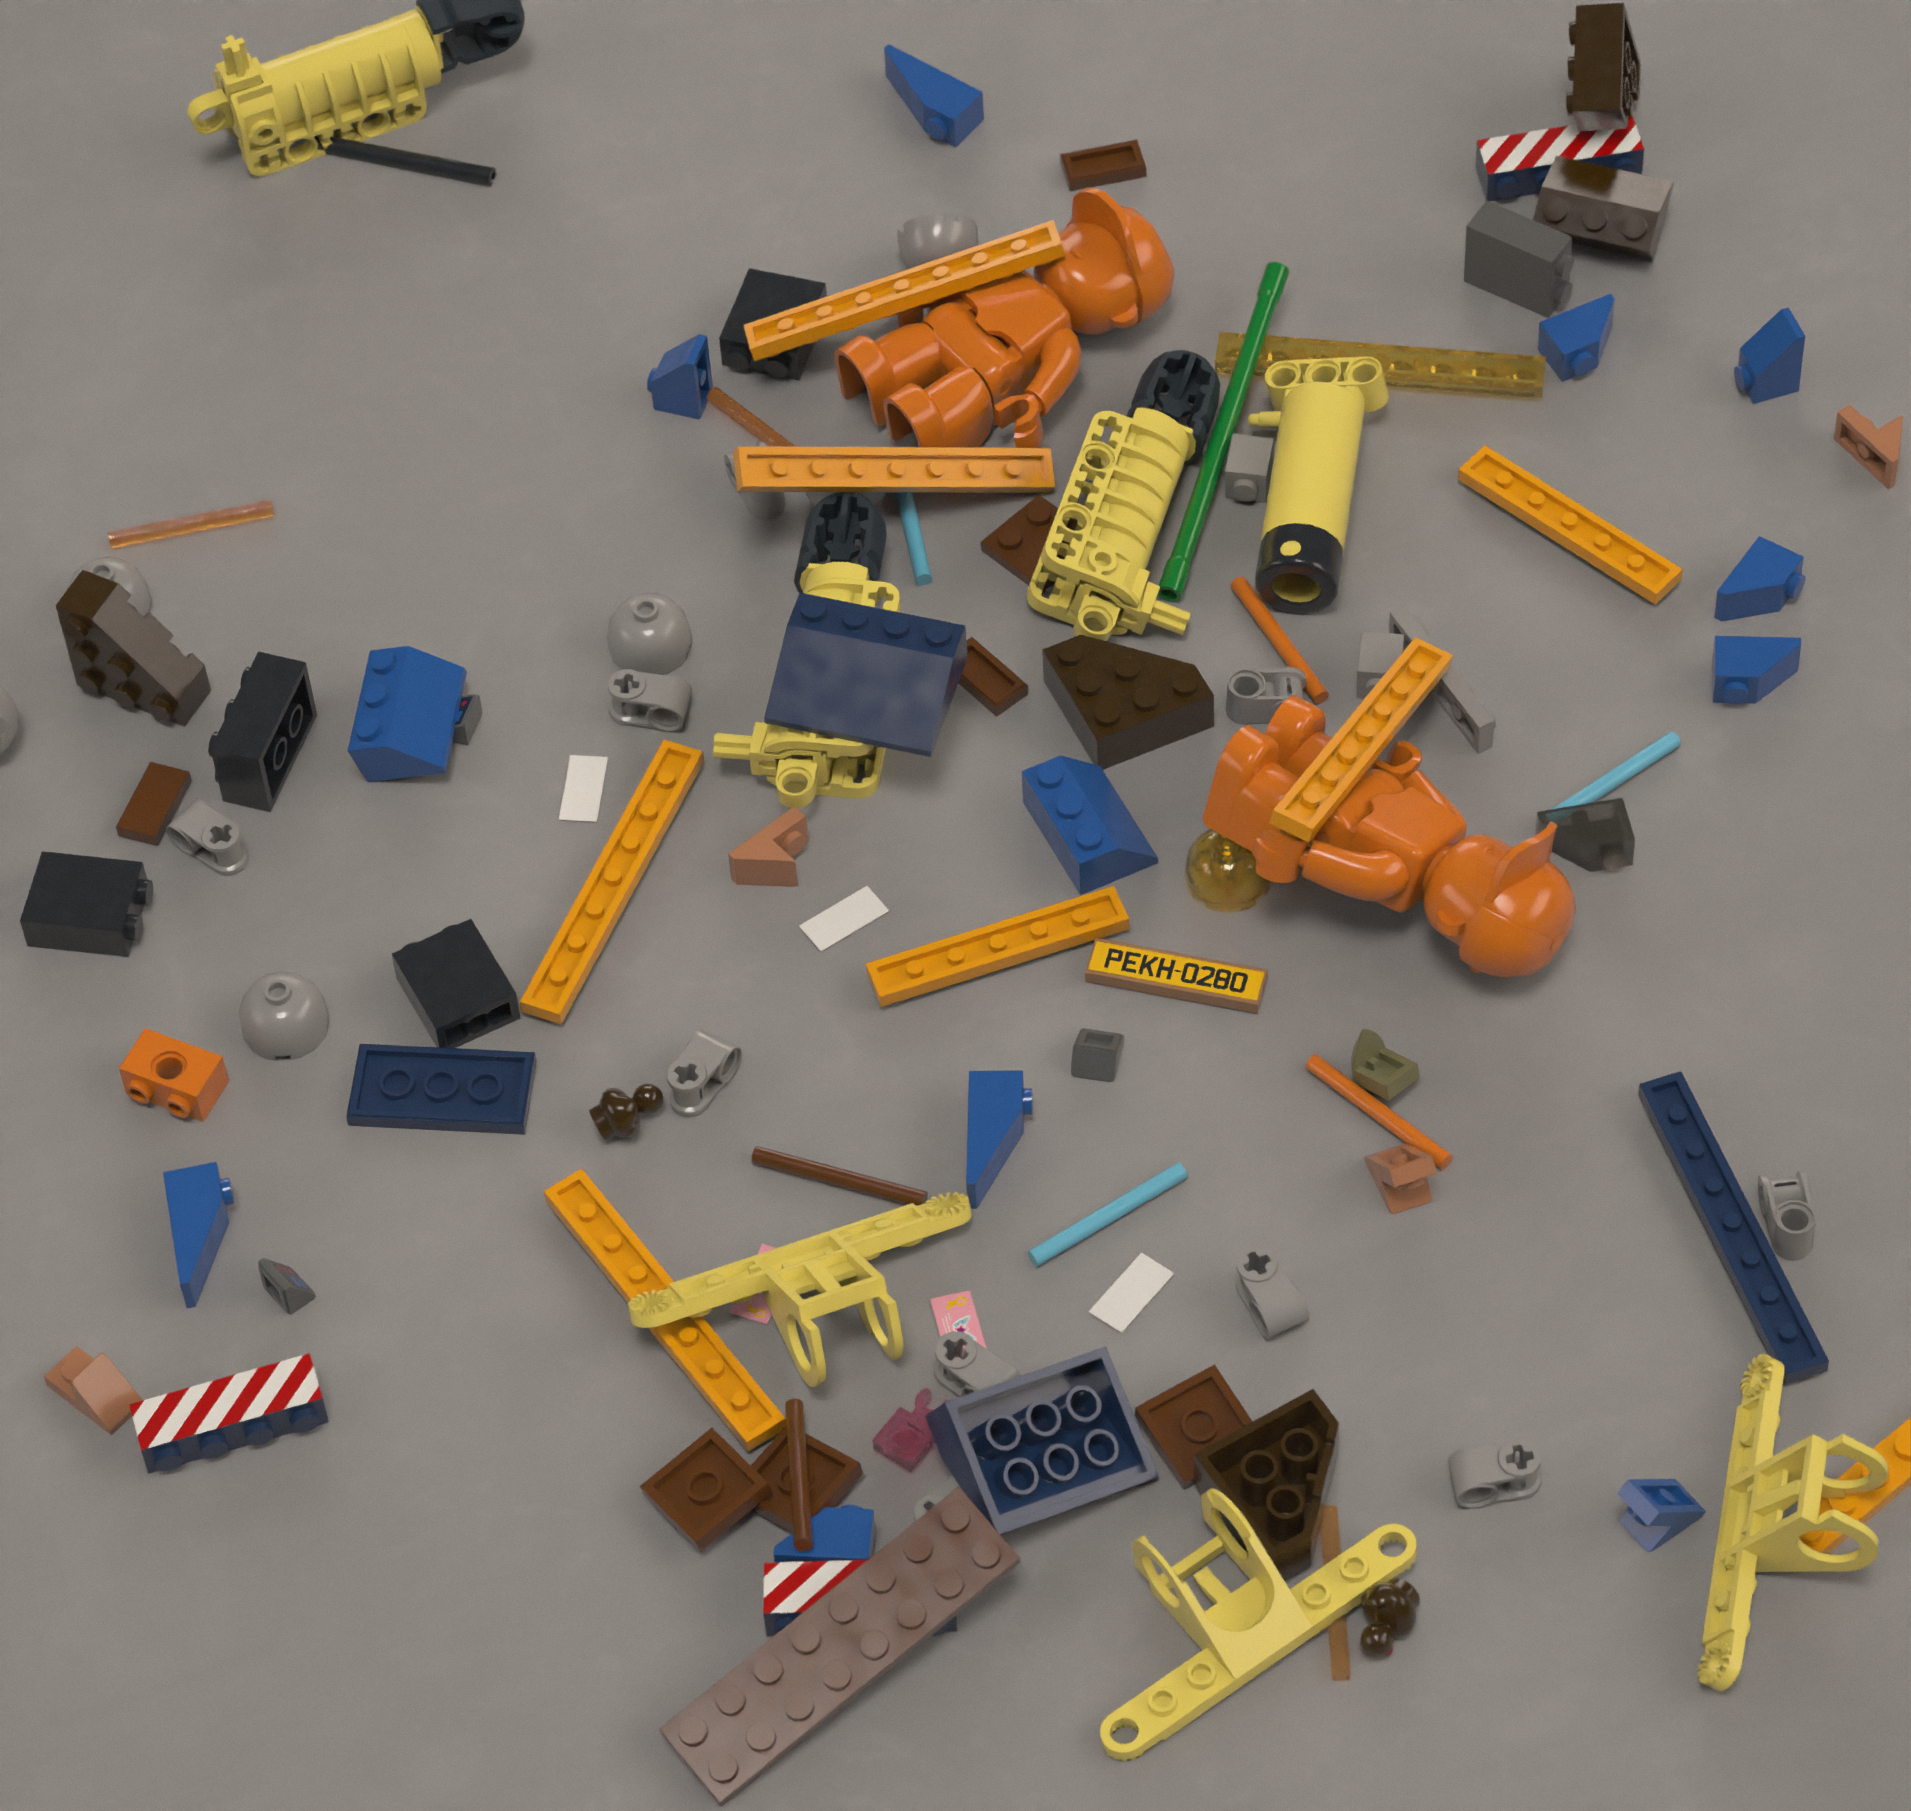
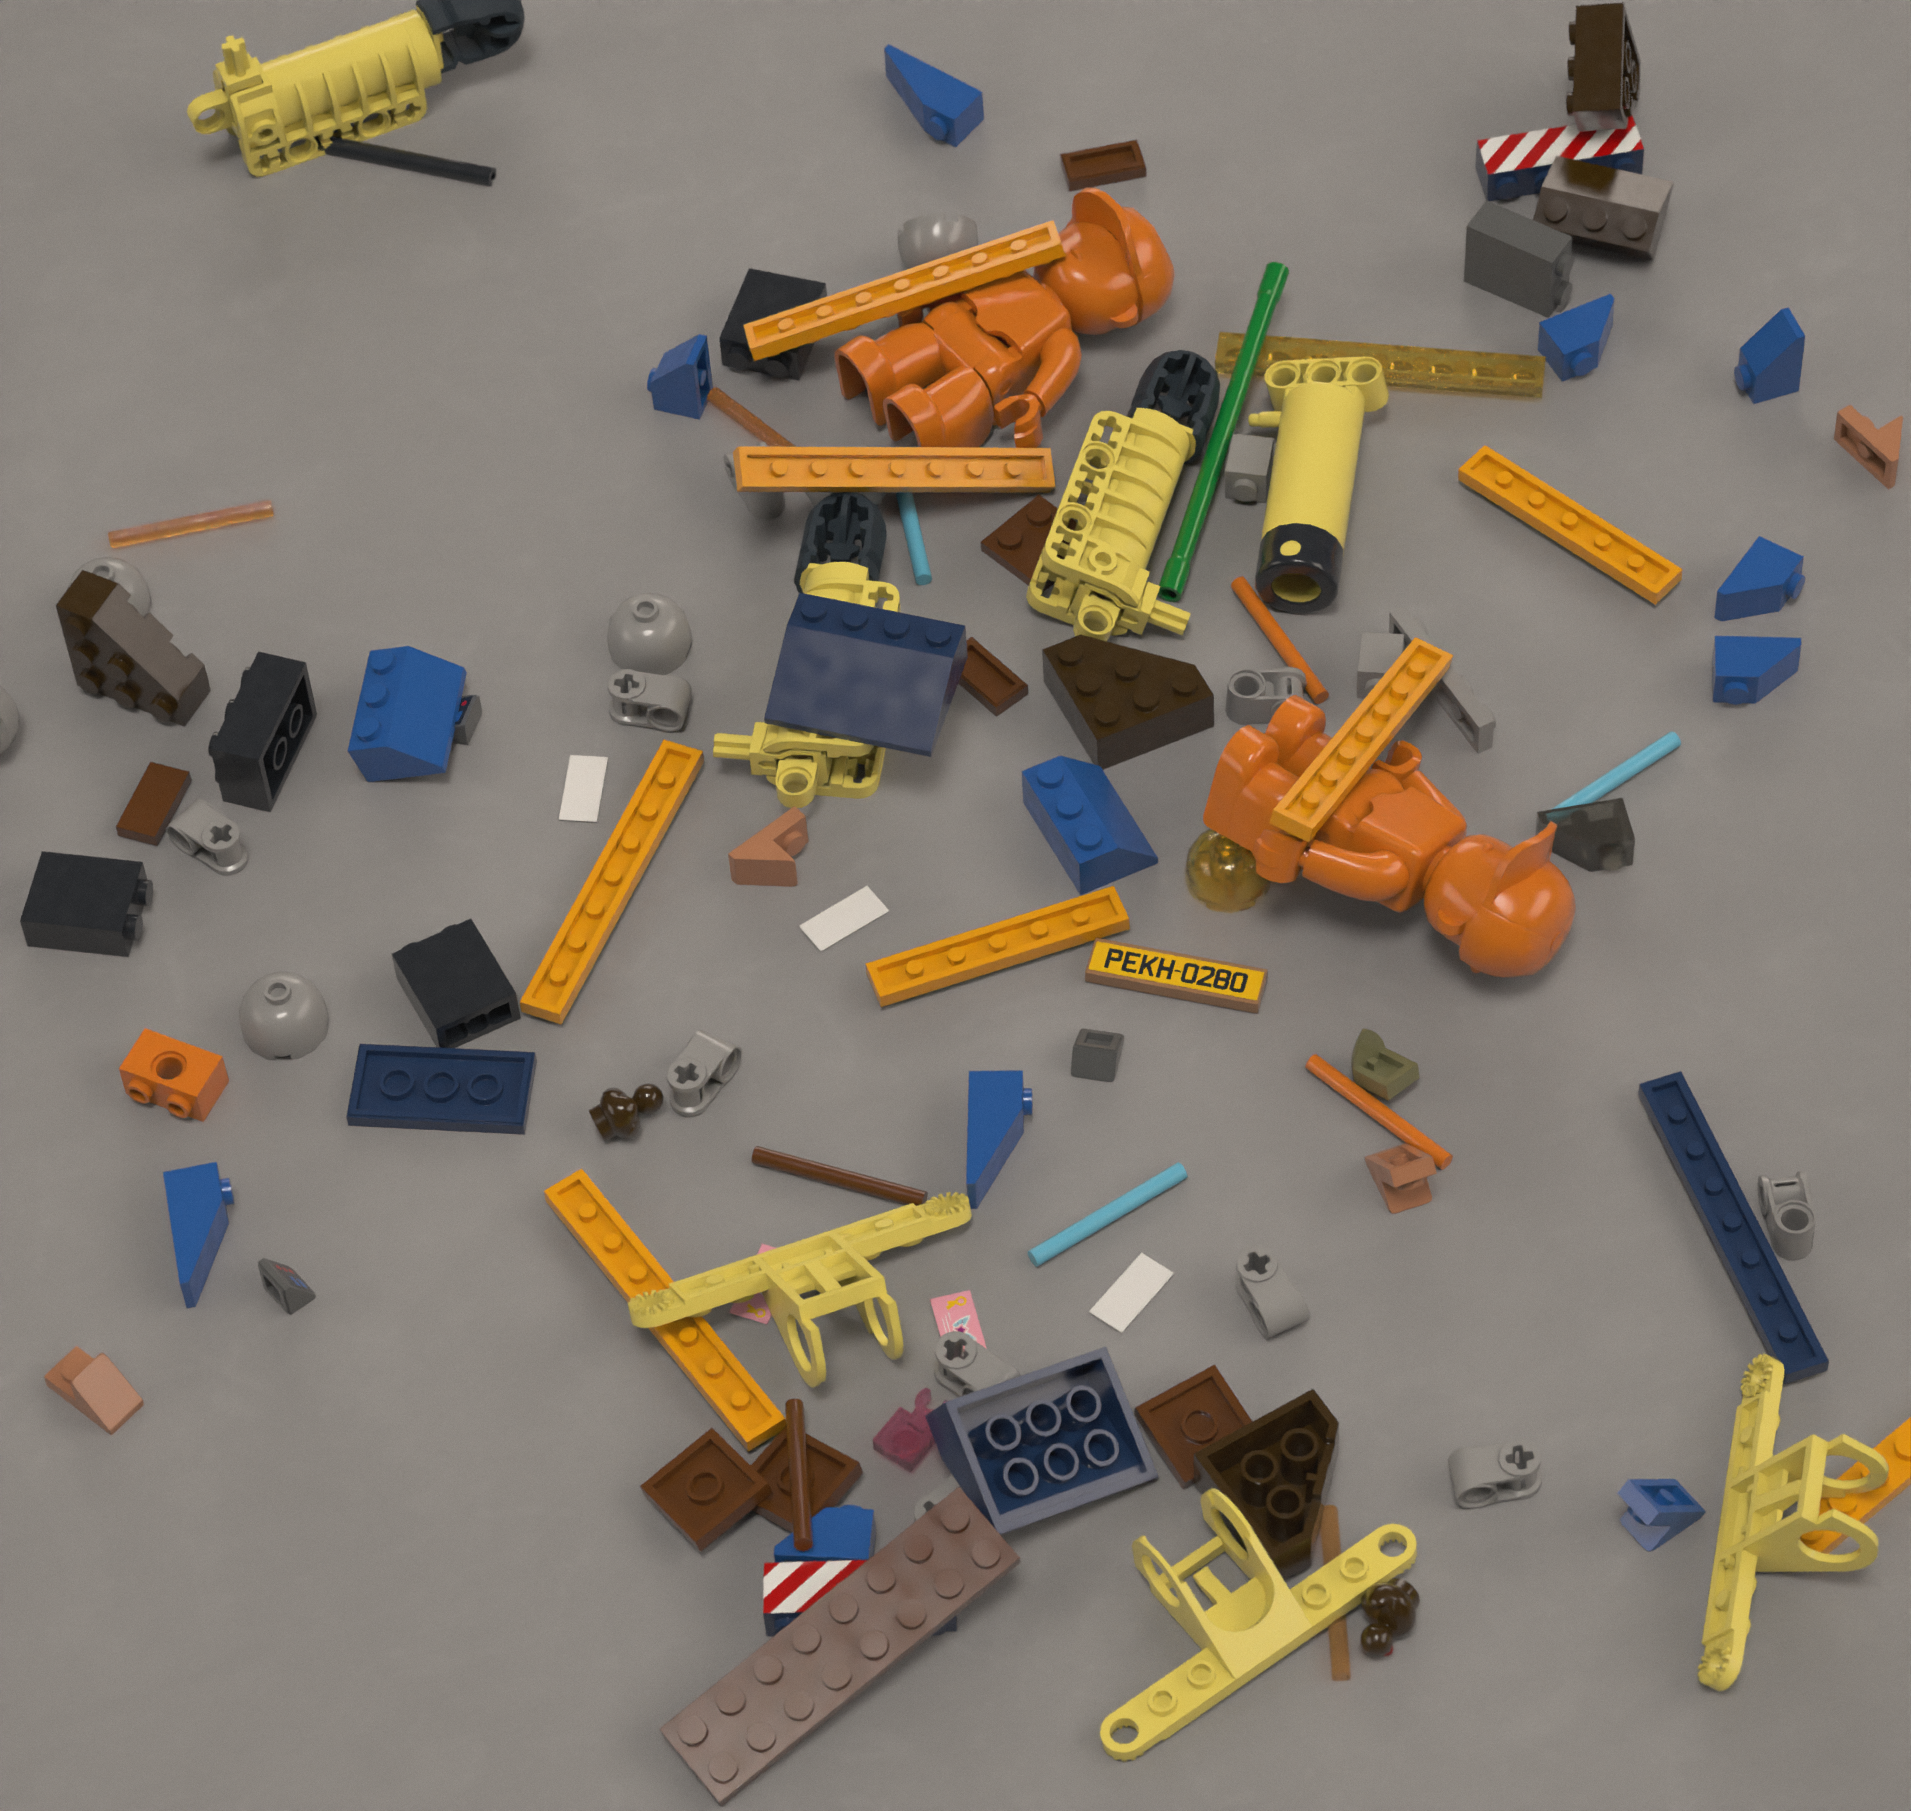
(228, 1413): brick -> none

